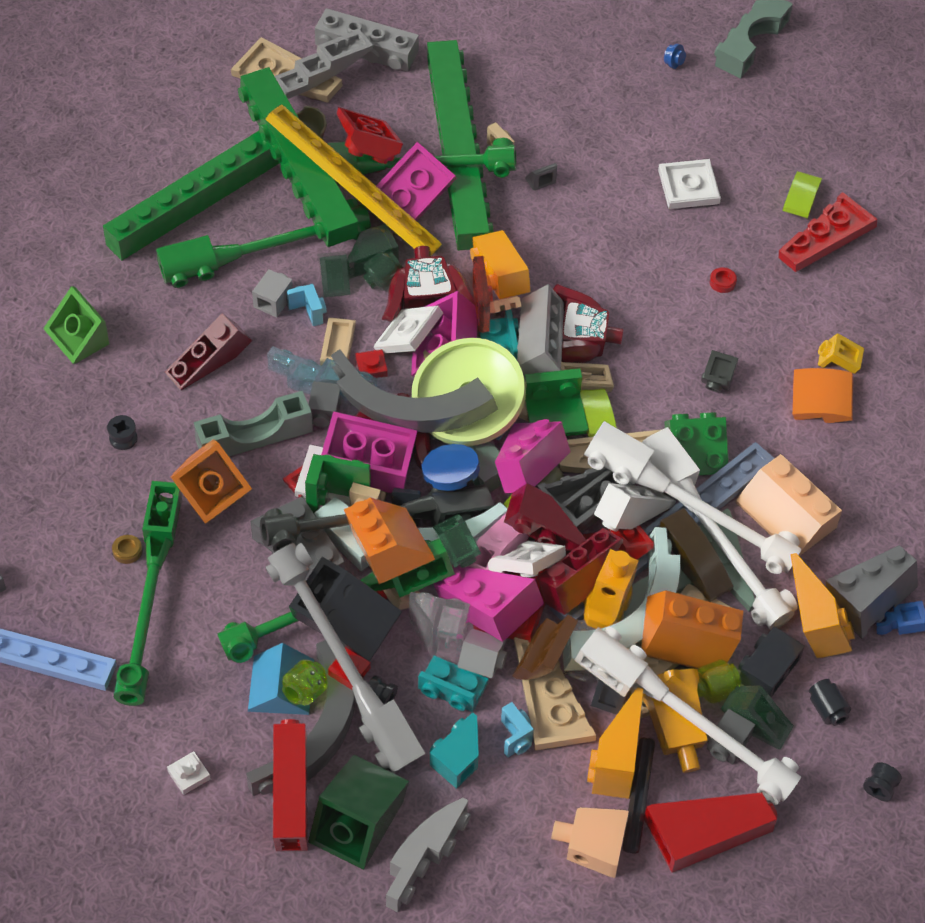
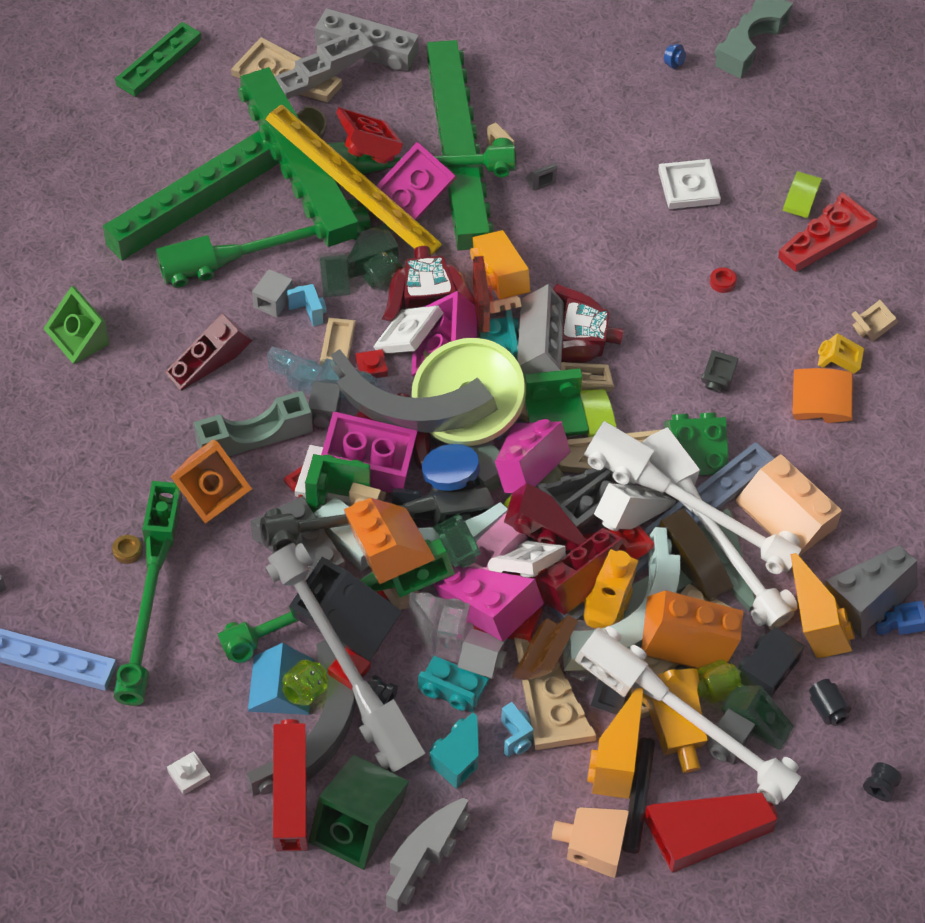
(126, 438): black wheel -> none
(158, 59): none -> green plate
(874, 321): none -> tan bracket

